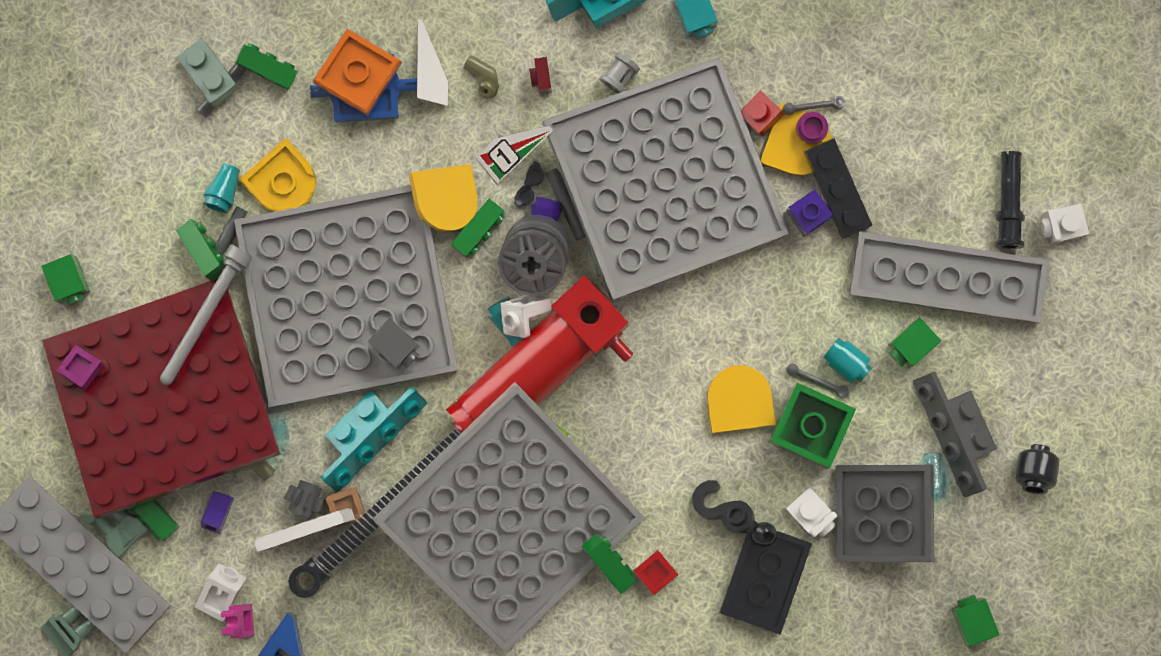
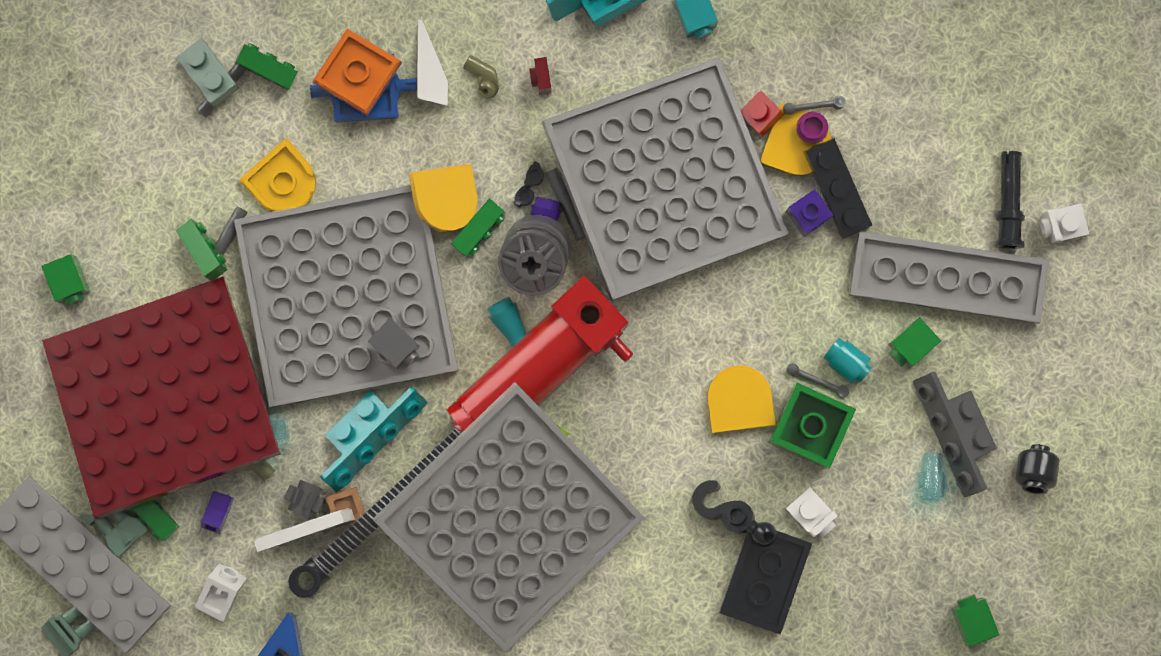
(80, 367): magenta tile -> none
(221, 191): teal cone -> none
(235, 261): light grey piece -> none
(238, 621): dark pink plate -> none
(508, 151): sticker -> none
(521, 310): white bracket -> none
(609, 562): green piece -> none
(619, 73): light grey bush -> none
(655, 572): red plate -> none
(885, 513): dark grey plate -> none

